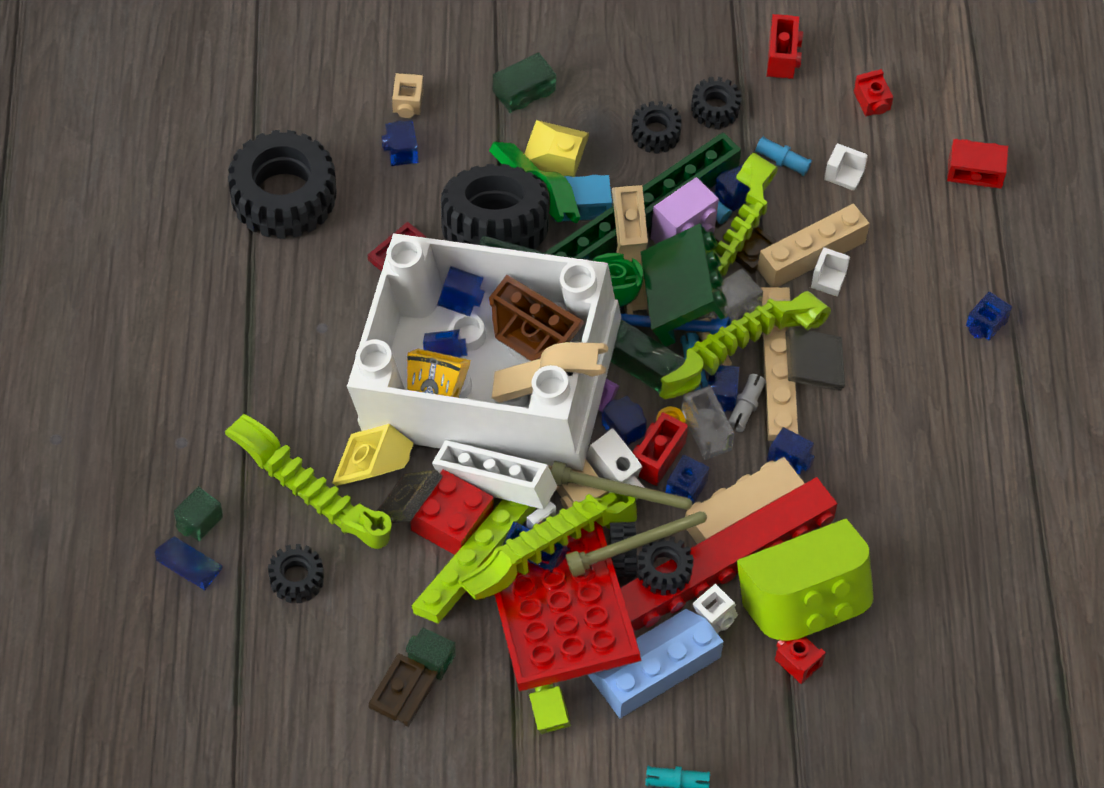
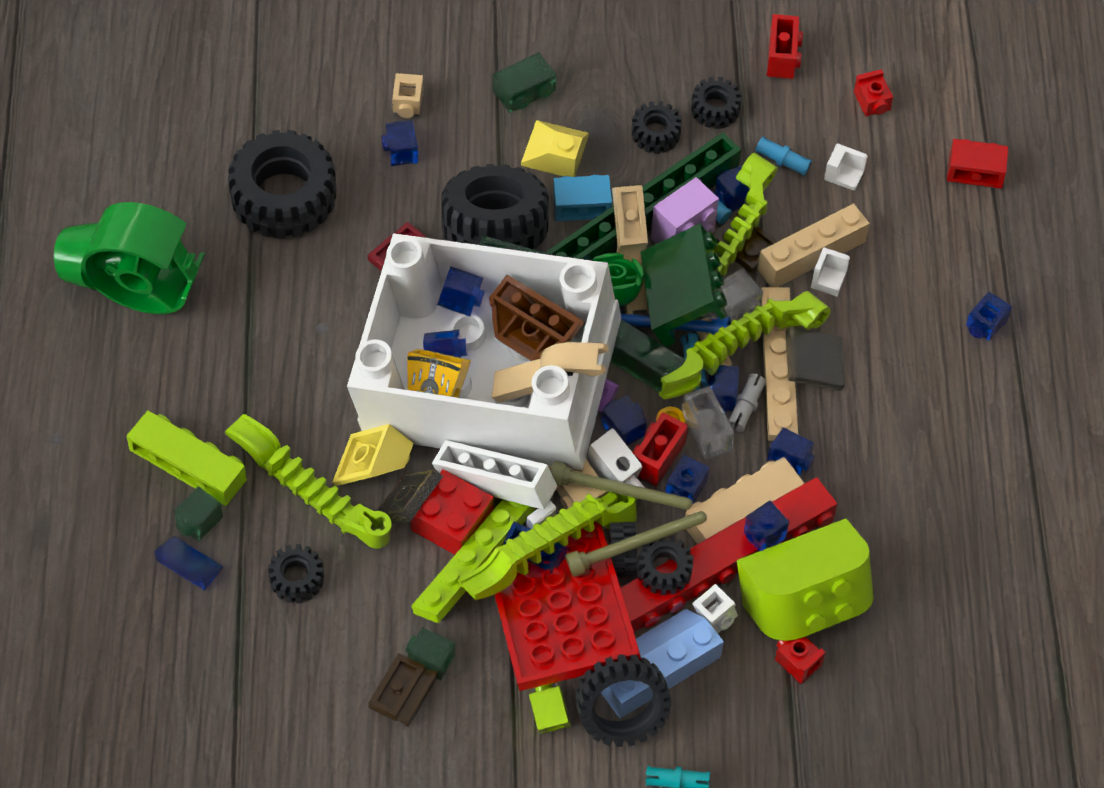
(130, 258): none -> green animal
(187, 457): none -> lime brick
(560, 190): green piece -> none
(630, 728): none -> black tyre
(766, 526): none -> clear blue brick

